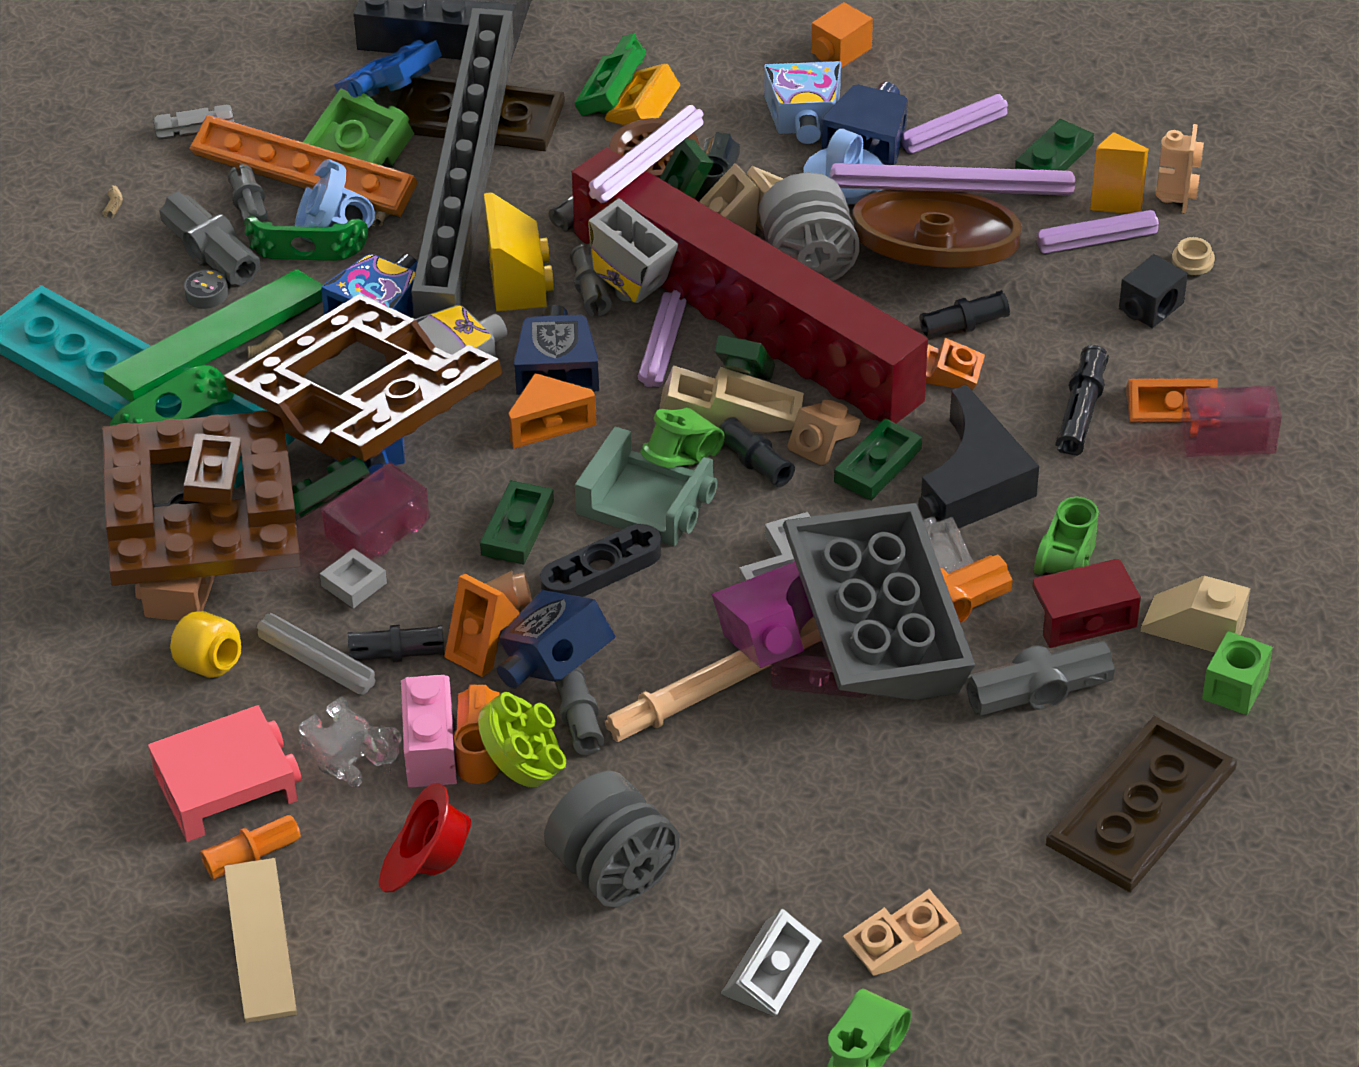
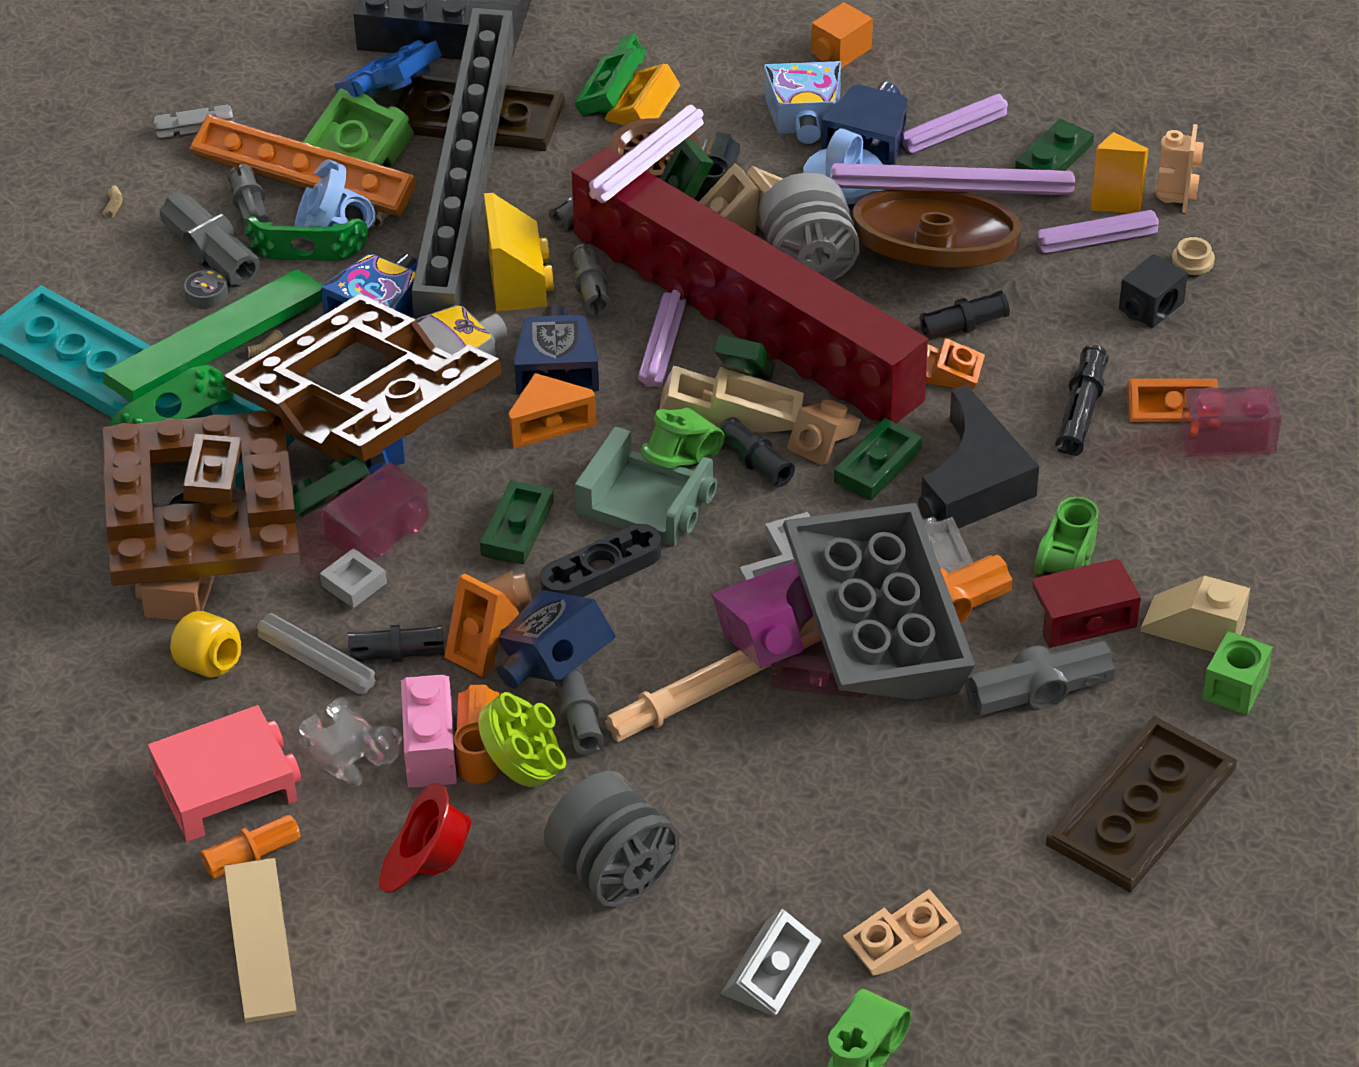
(629, 251): light grey torso -> none

